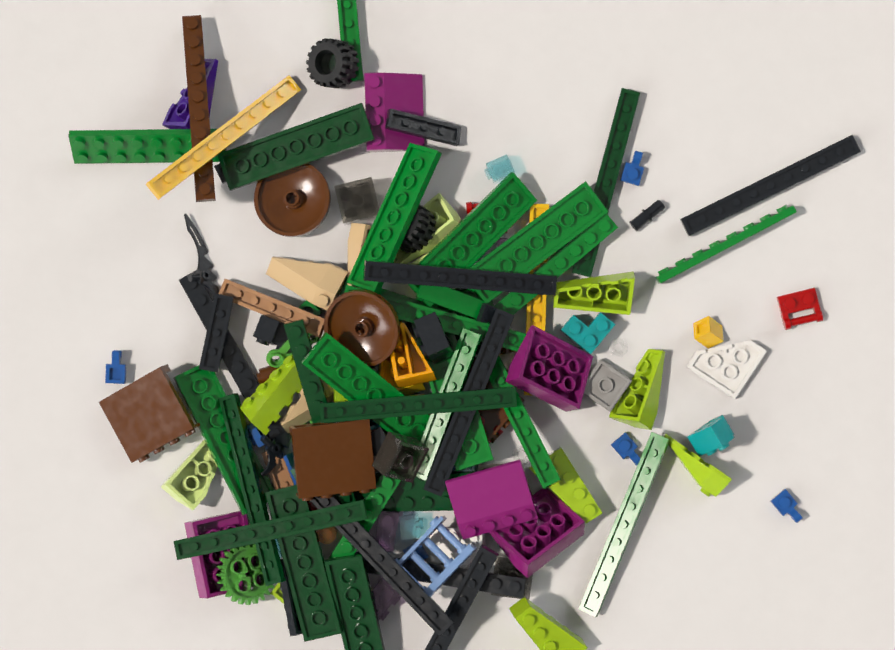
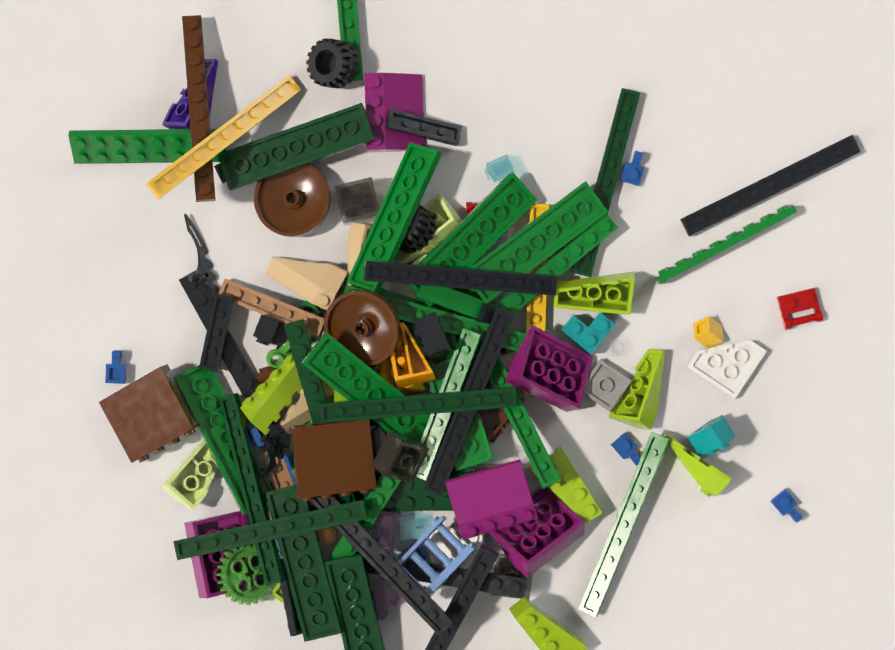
(647, 215): black axle -> none

